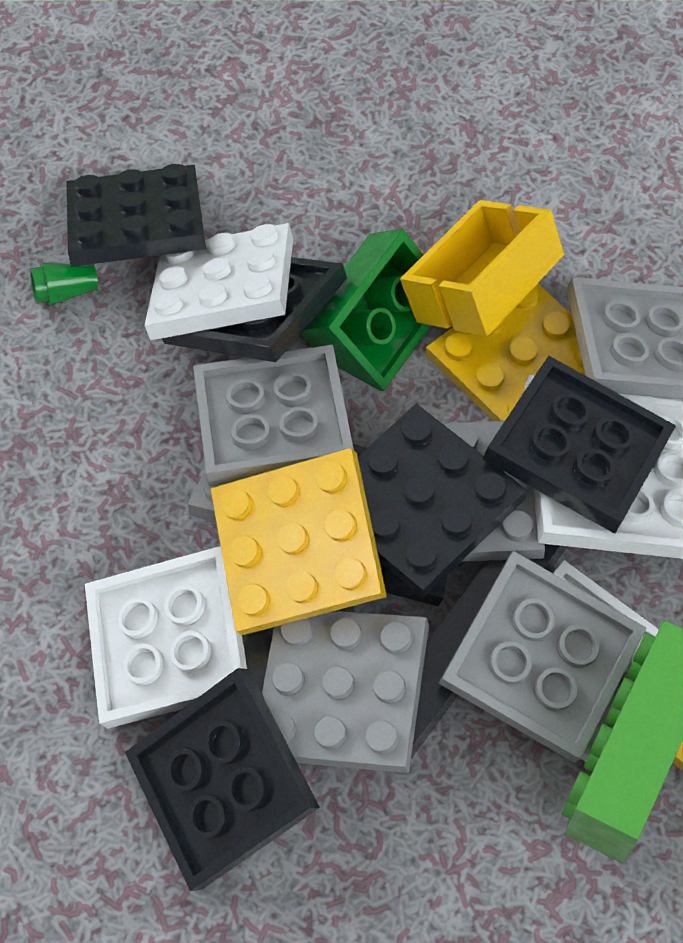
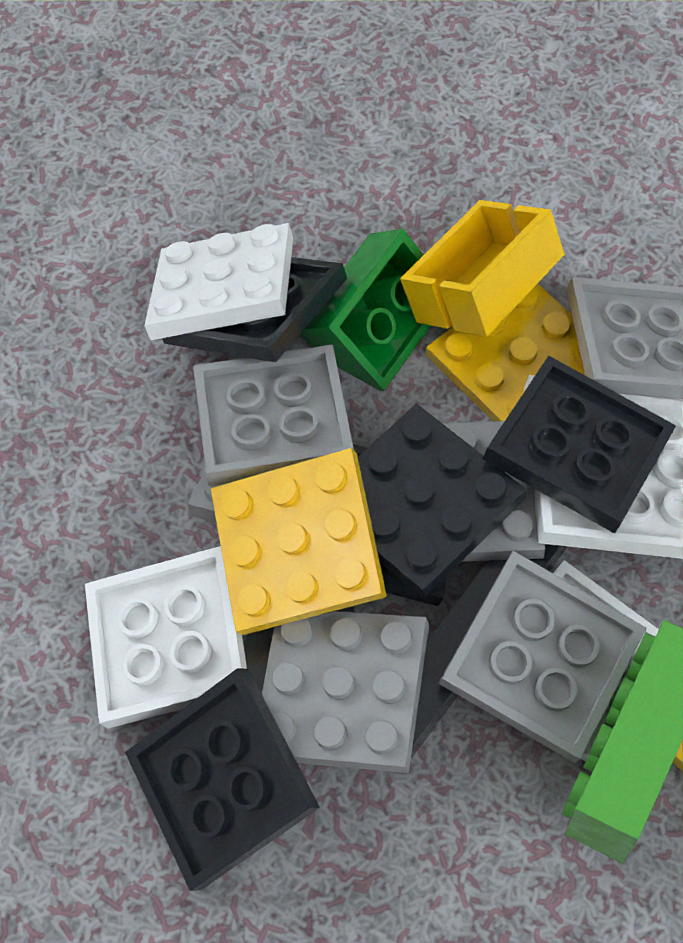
(60, 282): green cone -> none
(133, 215): black plate -> none

